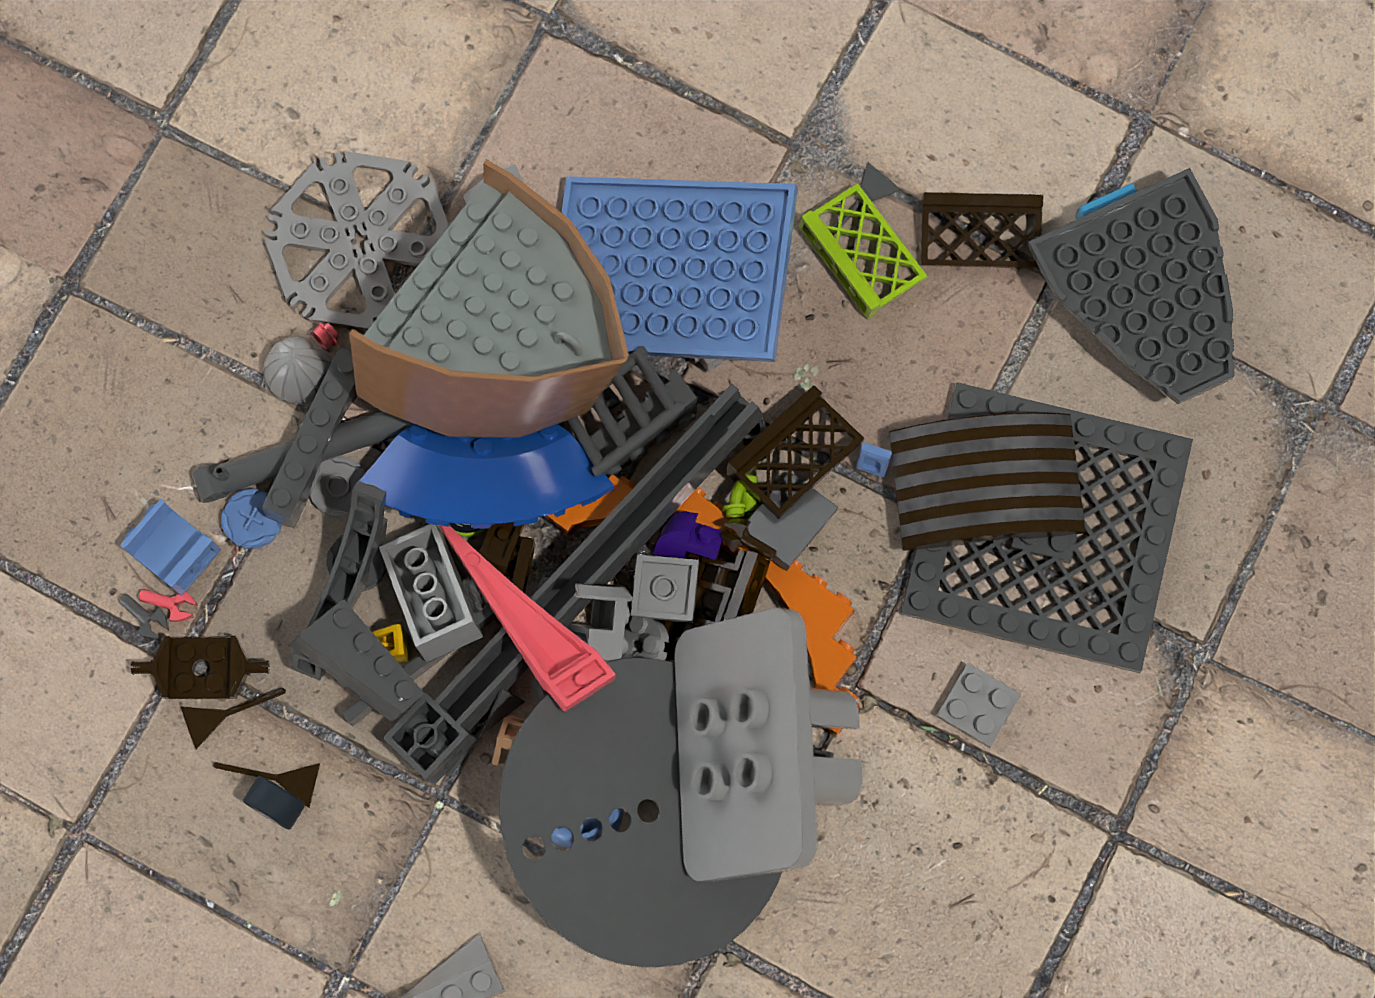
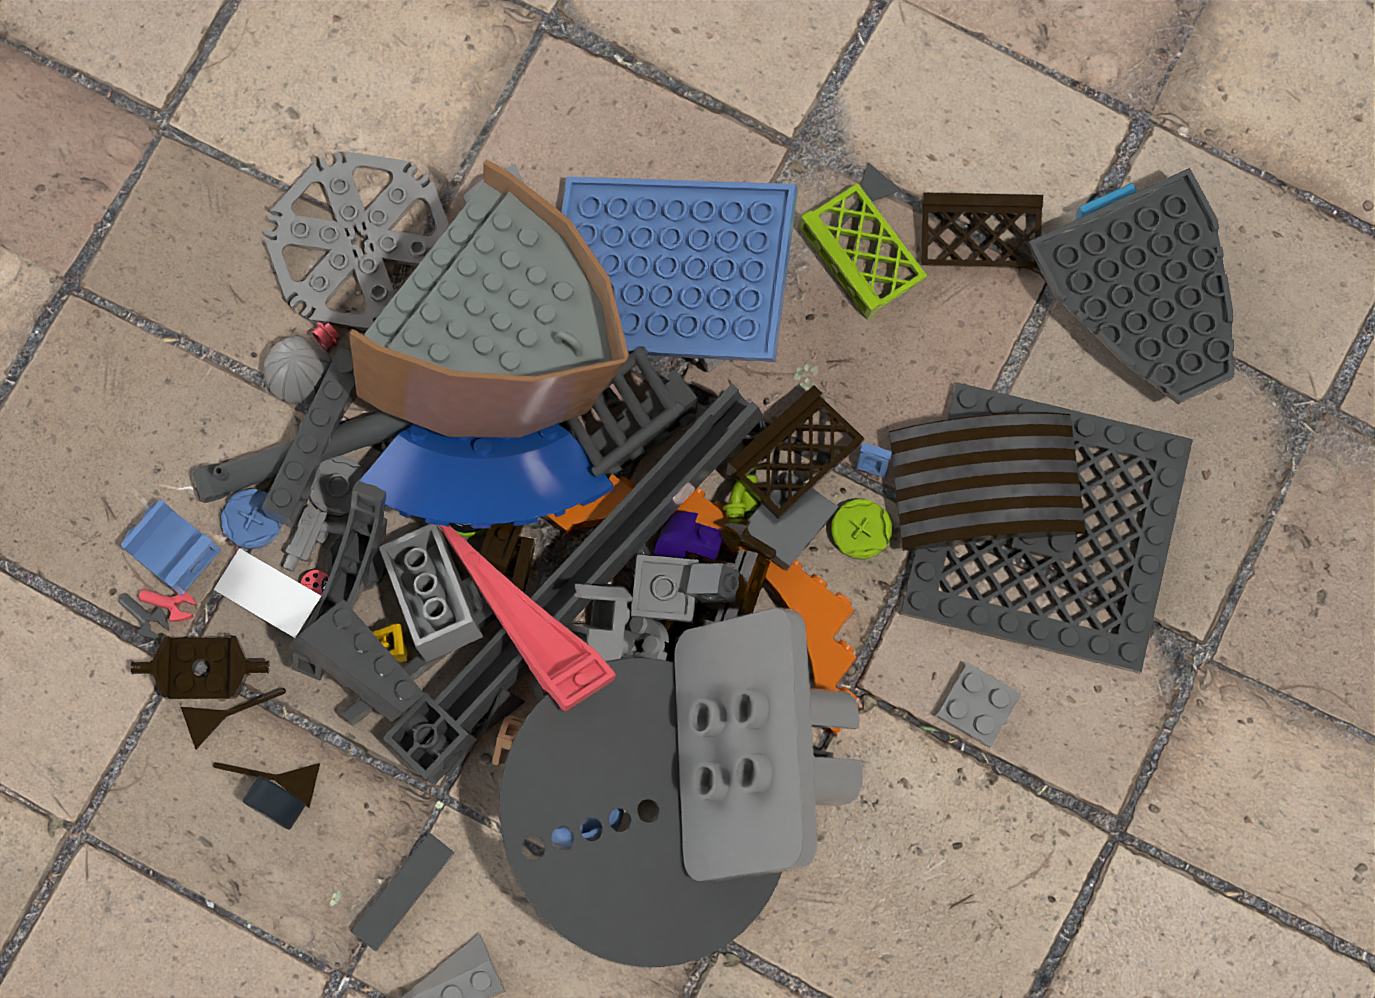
(267, 593): none -> white sticker
(310, 529): none -> light grey piece
(315, 581): none -> coral tile
(402, 892): none -> dark grey tile
(713, 583): none -> dark grey brick
(861, 529): none -> lime tile

